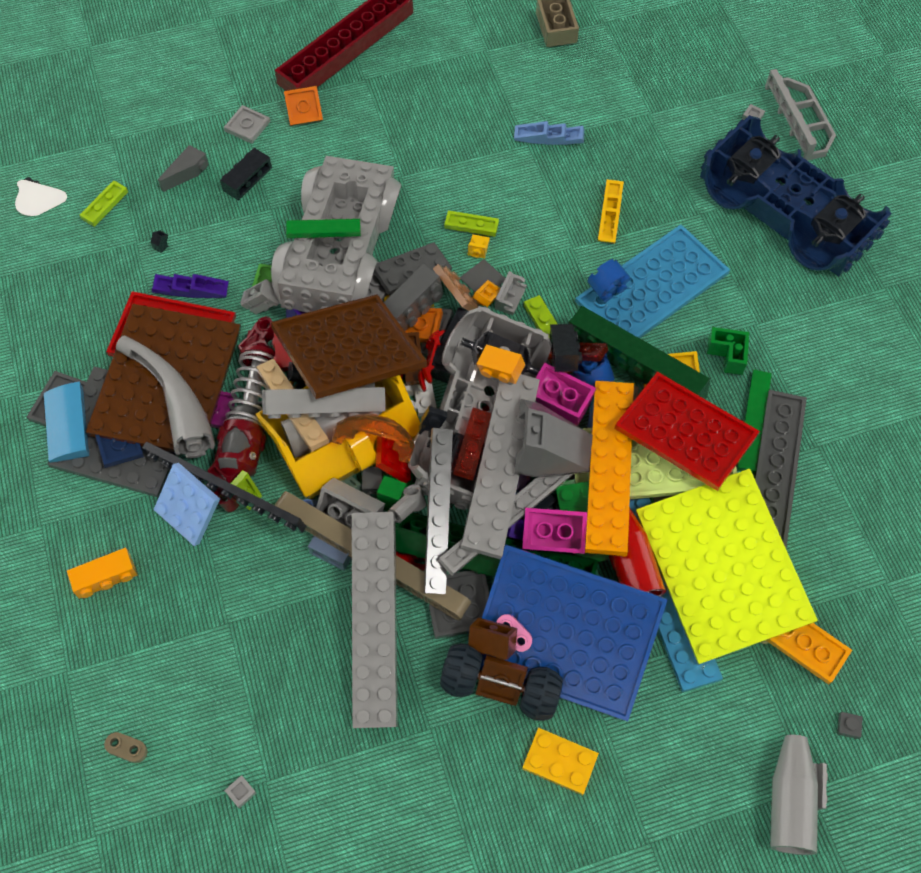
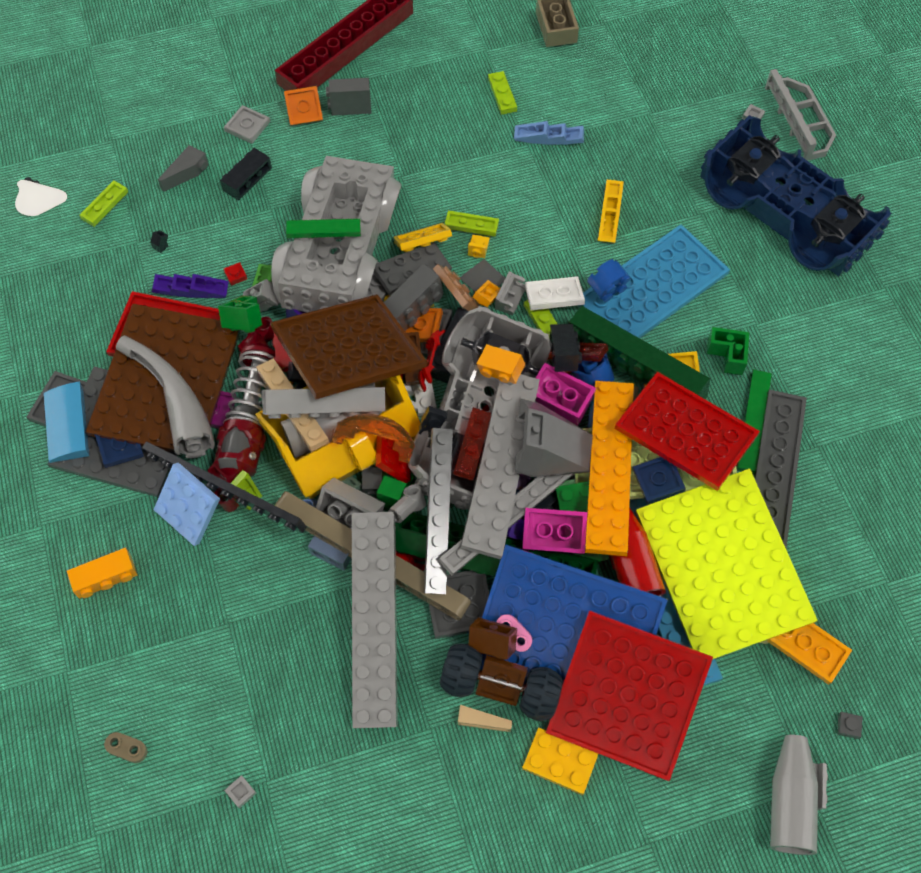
(235, 273): none -> red plate
(241, 314): none -> green brick
(349, 96): none -> dark grey brick
(422, 237): none -> yellow plate
(479, 719): none -> tan piece
(502, 92): none -> lime plate
(554, 293): none -> white tile
(629, 695): none -> red plate
(658, 479): none -> dark blue plate

